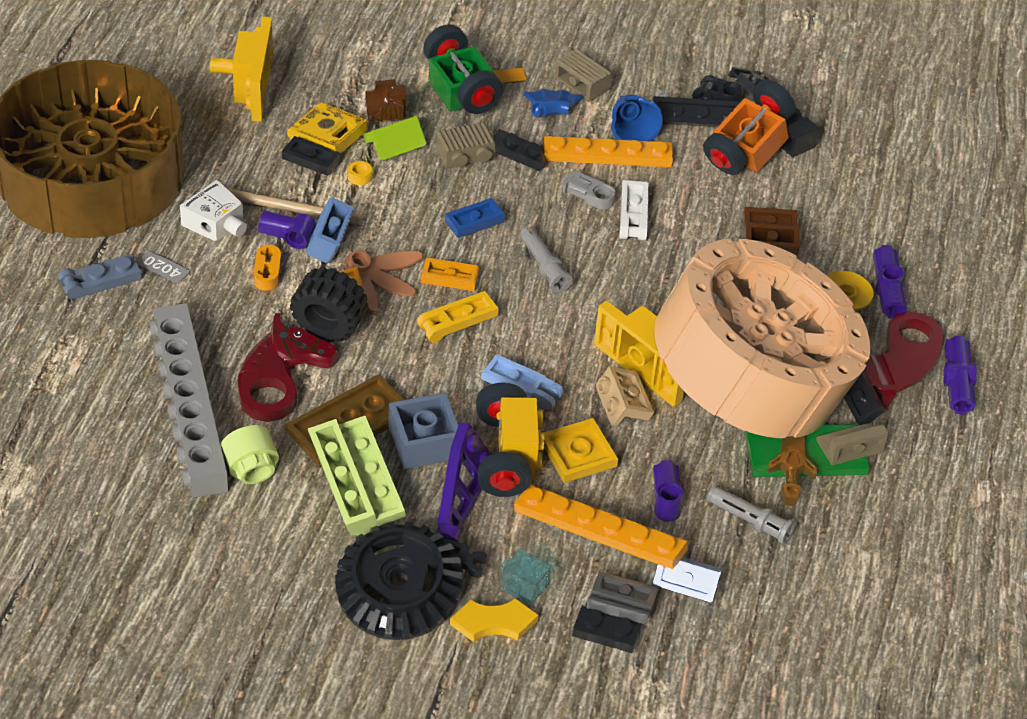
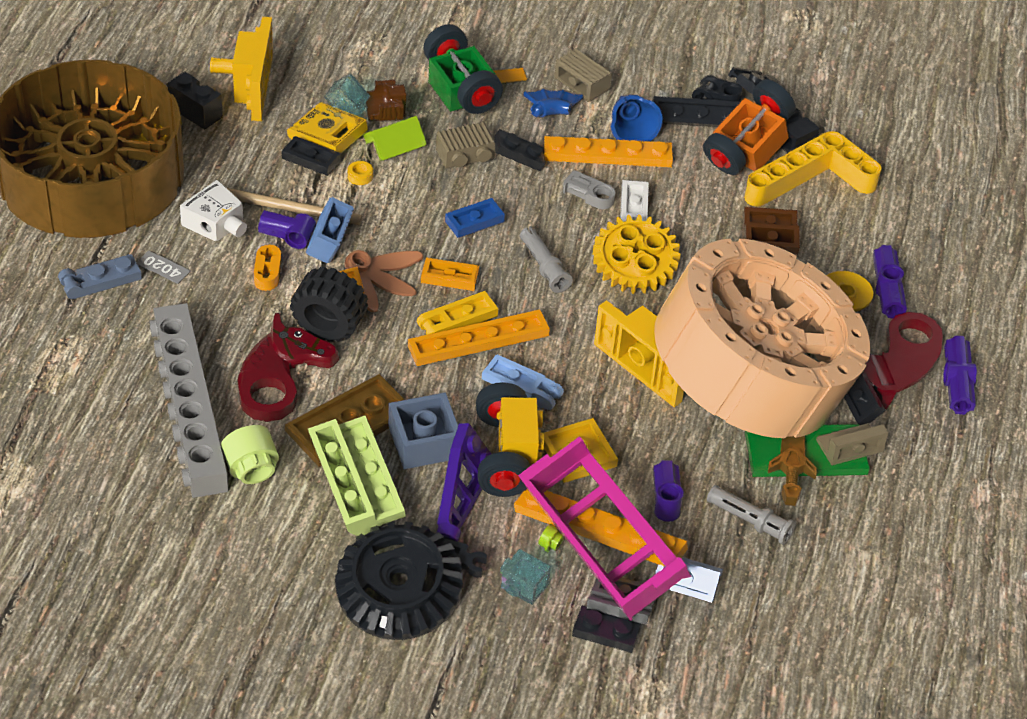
(196, 102): none -> black brick
(347, 95): none -> clear light blue brick
(478, 337): none -> light orange plate
(507, 619): yellow tile -> none
(549, 471): none -> dark pink piece
(551, 538): none -> lime plate
(623, 395): tan bracket -> none
(636, 254): none -> yellow gear
(809, 160): none -> yellow beam

